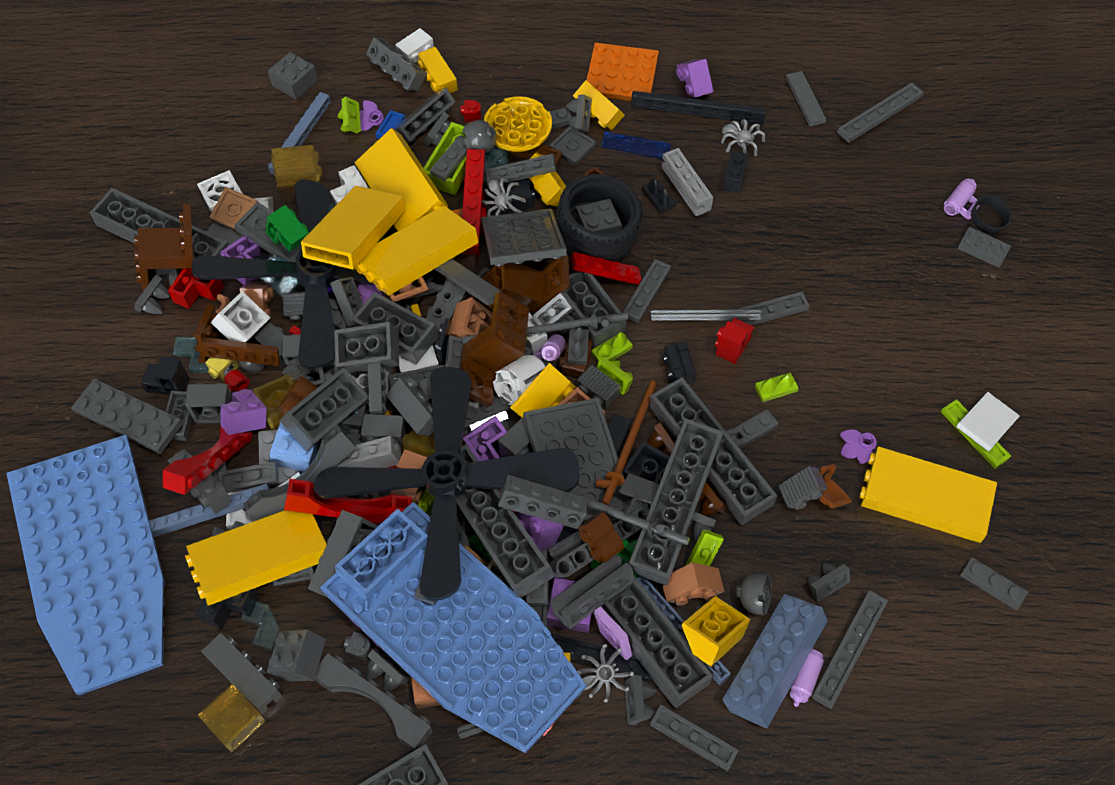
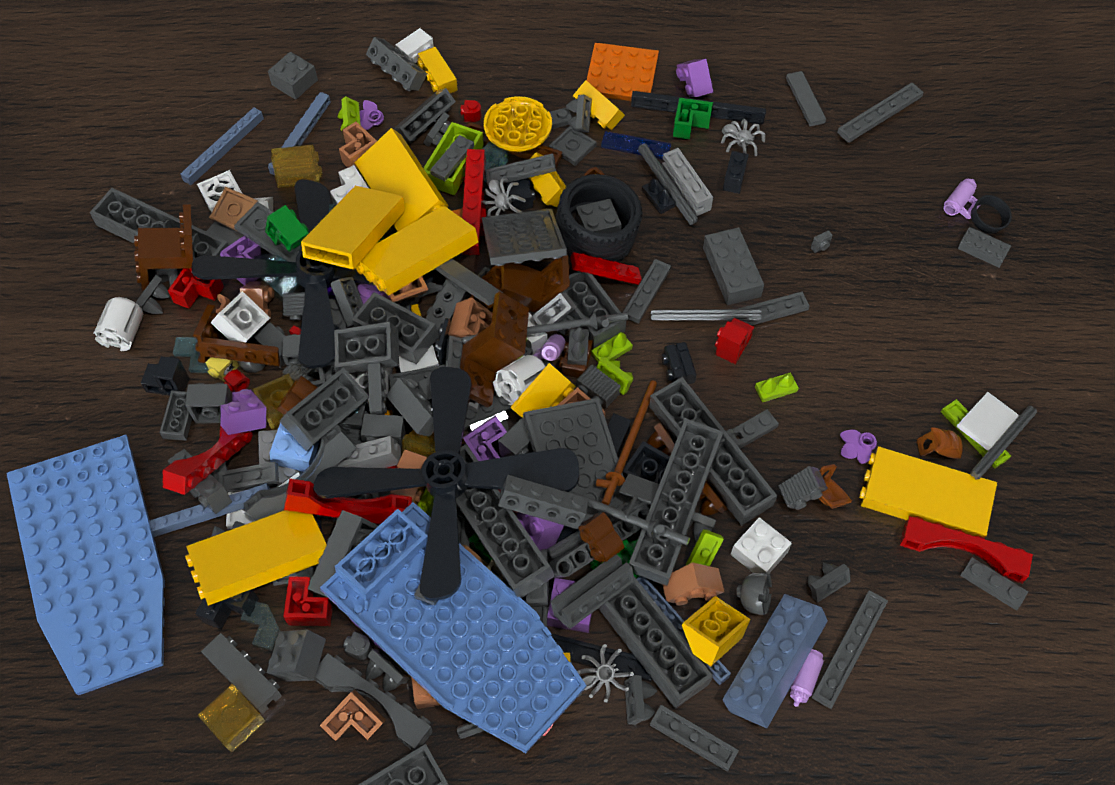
(119, 323): none -> white cylinder
(127, 416): dark grey plate -> none
(222, 146): none -> sand blue piece
(303, 608): none -> red brick
(353, 711): none -> nougat brick
(357, 143): none -> nougat brick
(392, 120): blue tile -> none
(479, 135): dark grey cylinder -> none
(613, 633): lavender plate -> none
(668, 184): none -> dark grey axle
(689, 114): none -> green brick
(733, 266): none -> dark grey brick
(761, 548): none -> white brick
(821, 241): none -> dark grey plate
(944, 442): none -> dark orange piece
(1005, 440): none -> dark grey axle
(1007, 561): none -> red arch

